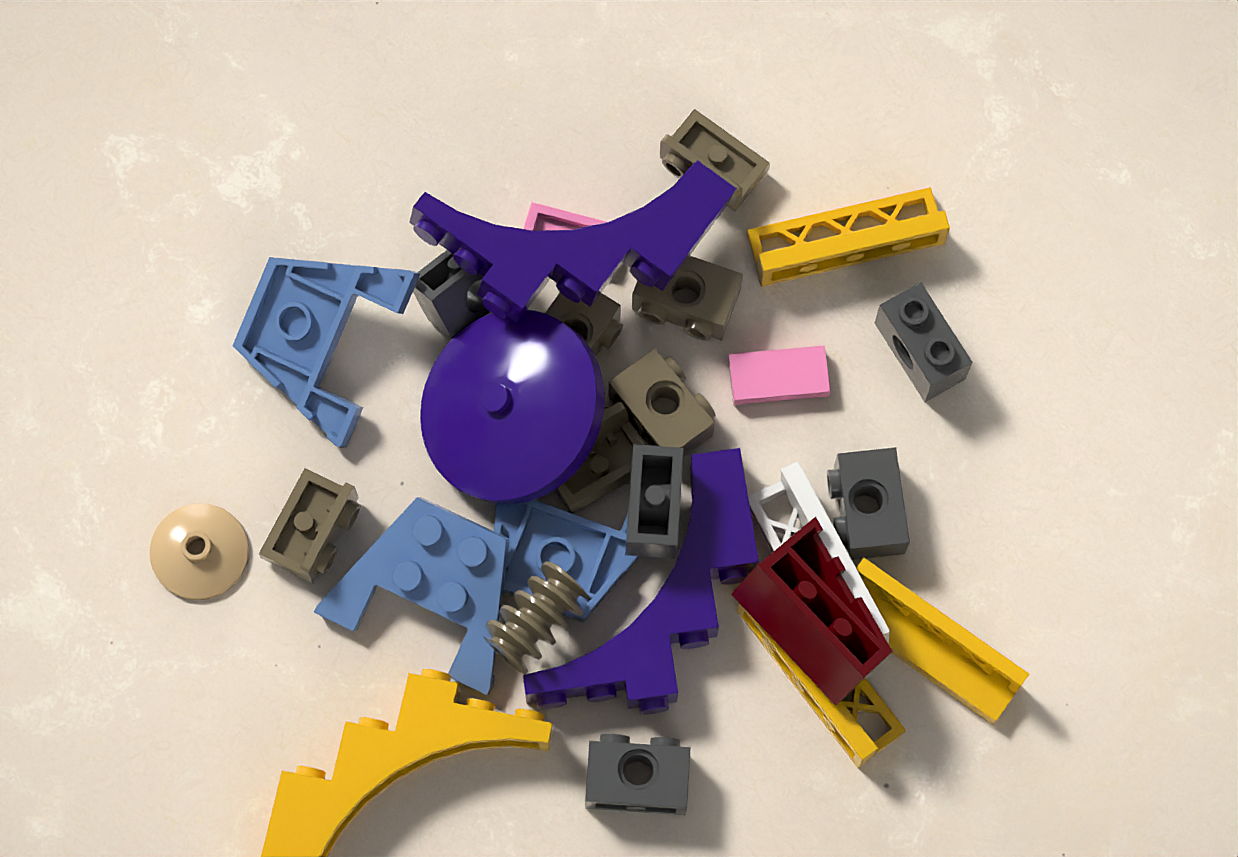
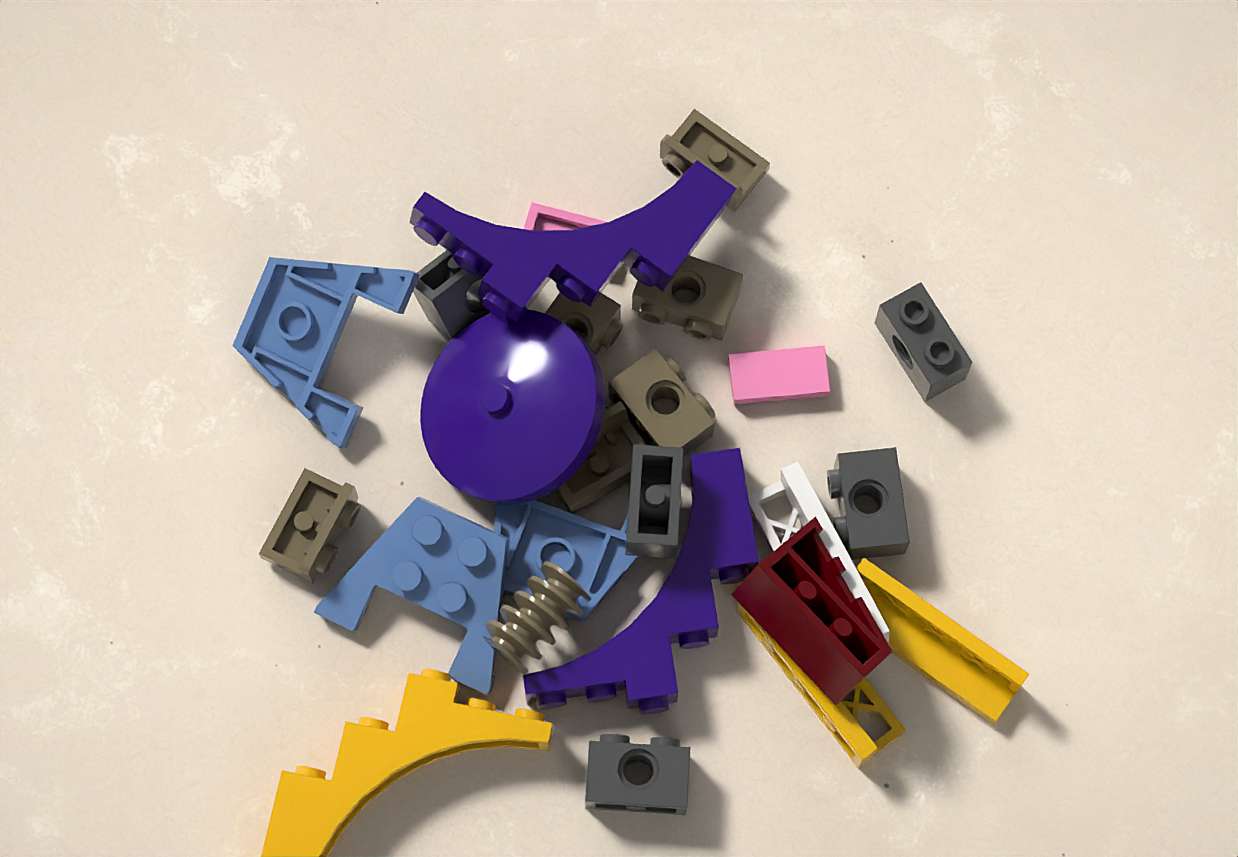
(212, 570): tan dish -> none
(849, 246): yellow fence -> none

